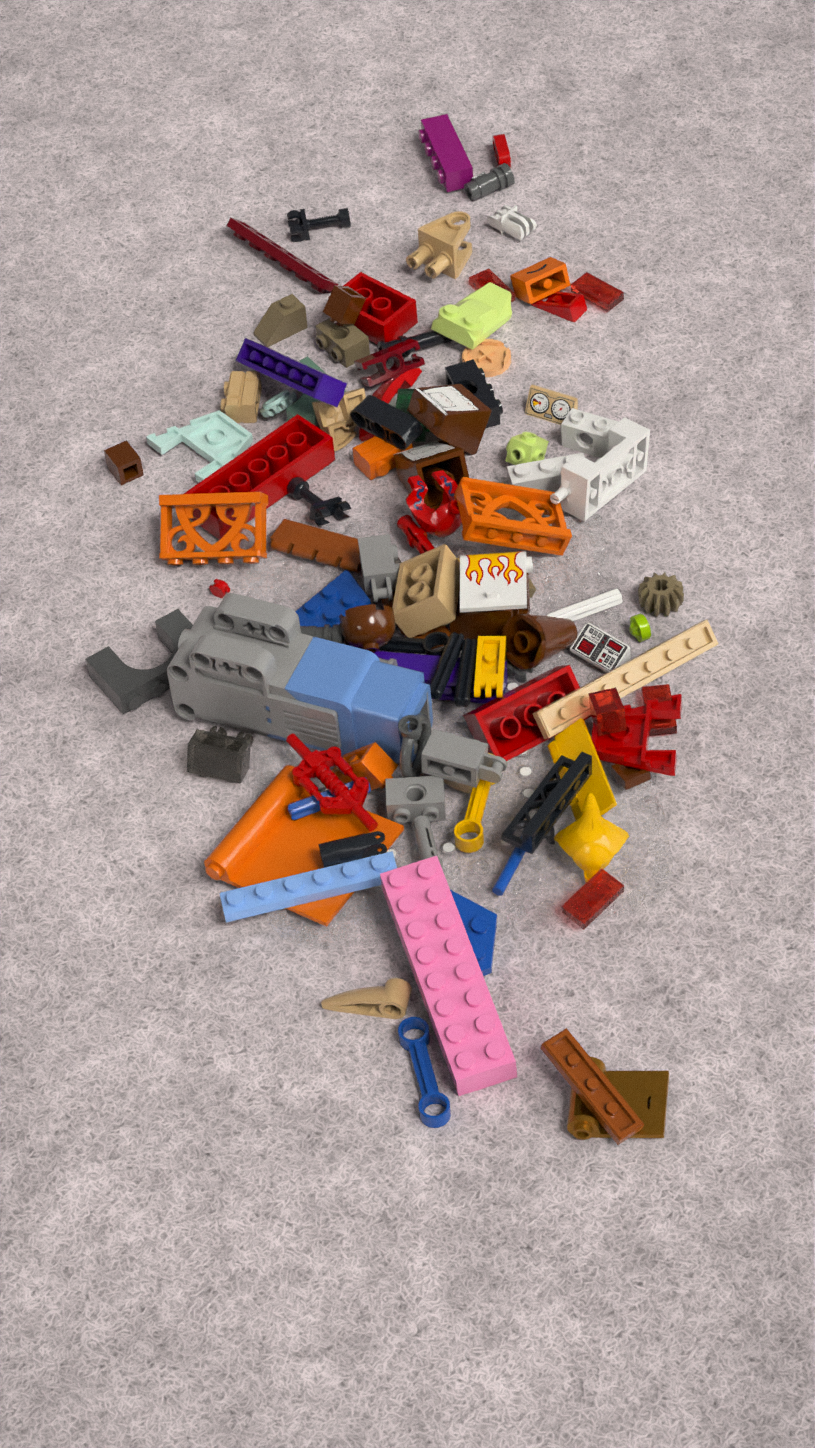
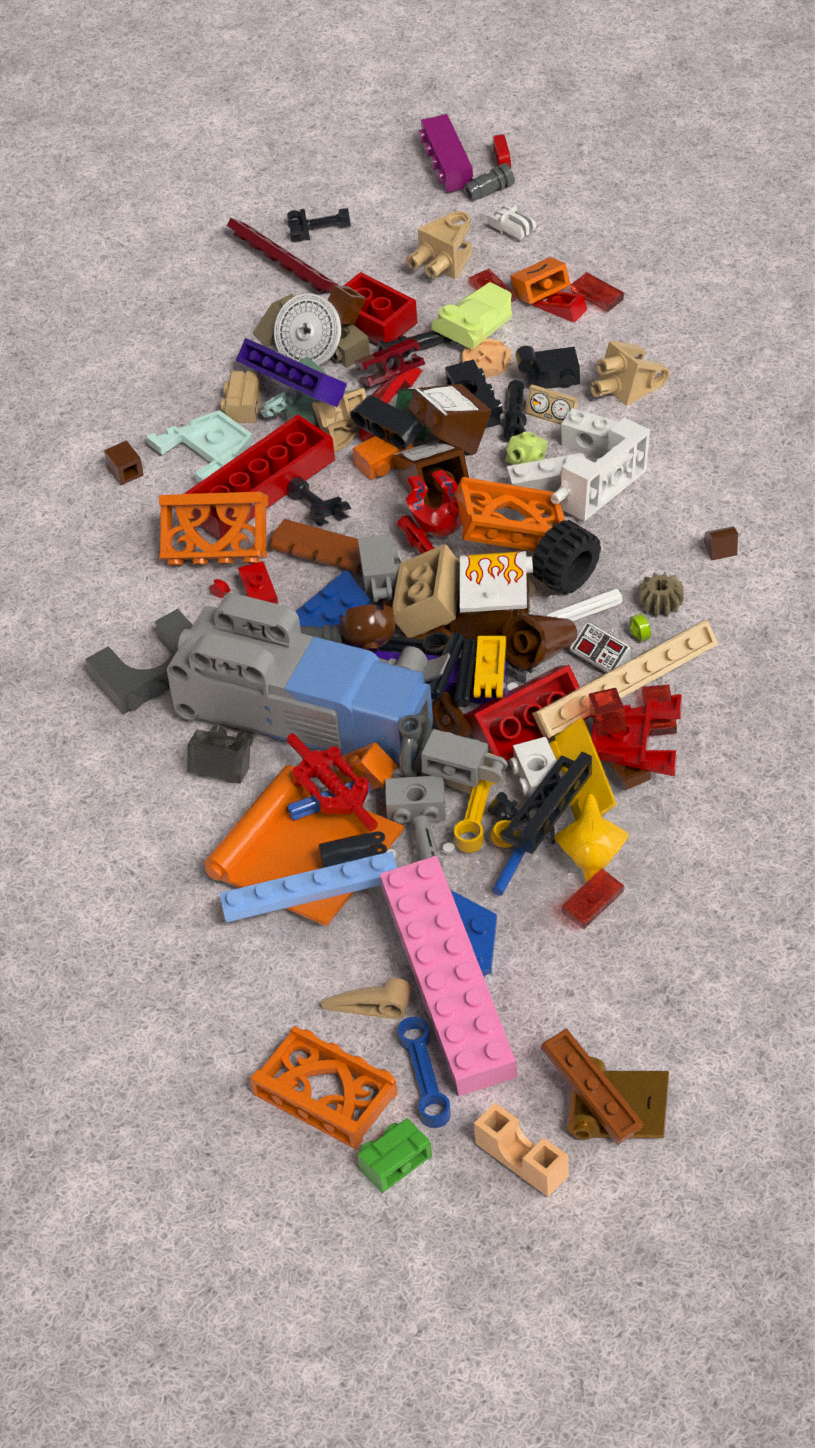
(257, 582): none -> red plate
(302, 313): none -> white piece
(333, 1059): none -> orange fence
(394, 1154): none -> bright green brick
(415, 659): none -> light grey panel
(449, 717): none -> reddish brown plate
(497, 831): none -> yellow plate
(503, 807): none -> black plate
(515, 417): none -> black pin
(532, 763): none -> white brick
(538, 1164): none -> light nougat arch
(549, 367): none -> black hinge
(566, 557): none -> black tyre
(627, 376): none -> tan piece
(721, 542): none -> reddish brown brick

